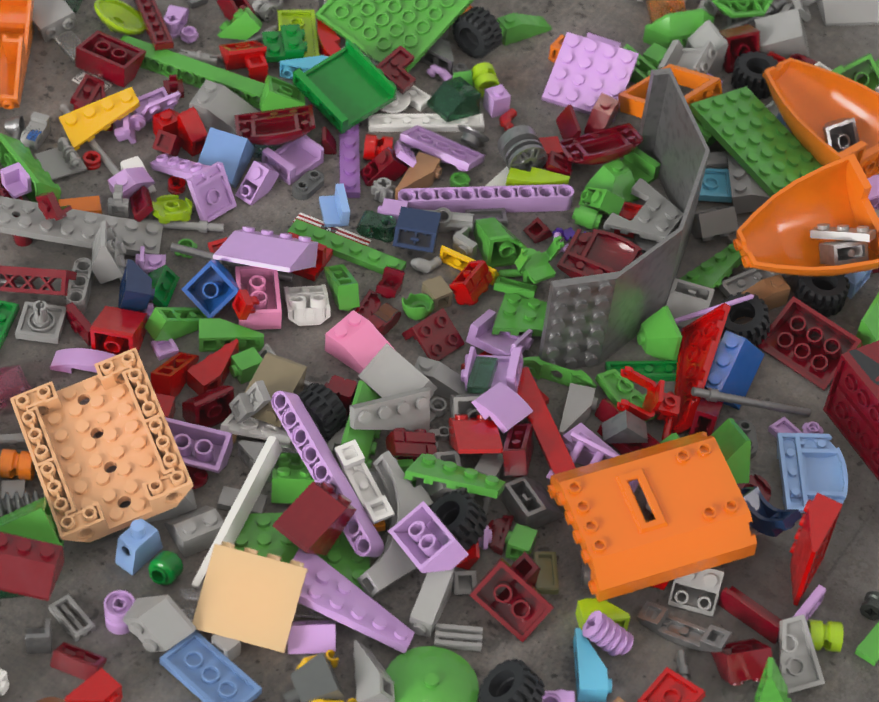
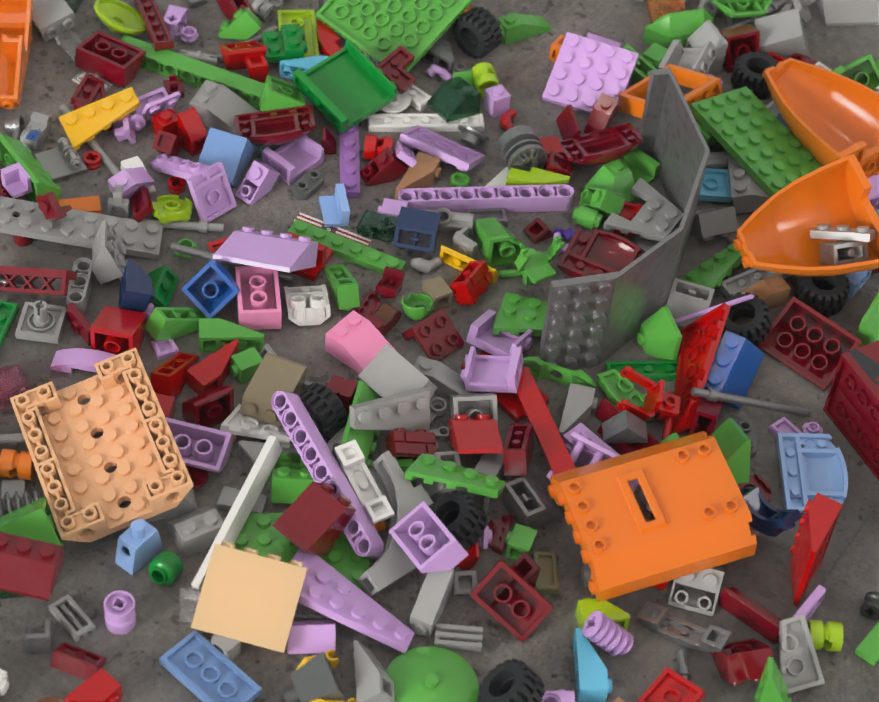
(149, 262): lavender bracket -> none
(158, 622): light grey slope -> none
(244, 304): red tile -> none
(250, 402): light grey slope -> none
(383, 189): light grey gear -> none
(482, 374): clear green tile -> none
(503, 406): lavender slope -> none
(513, 286): bright green tile -> none
(841, 133): flat silver slope -> none

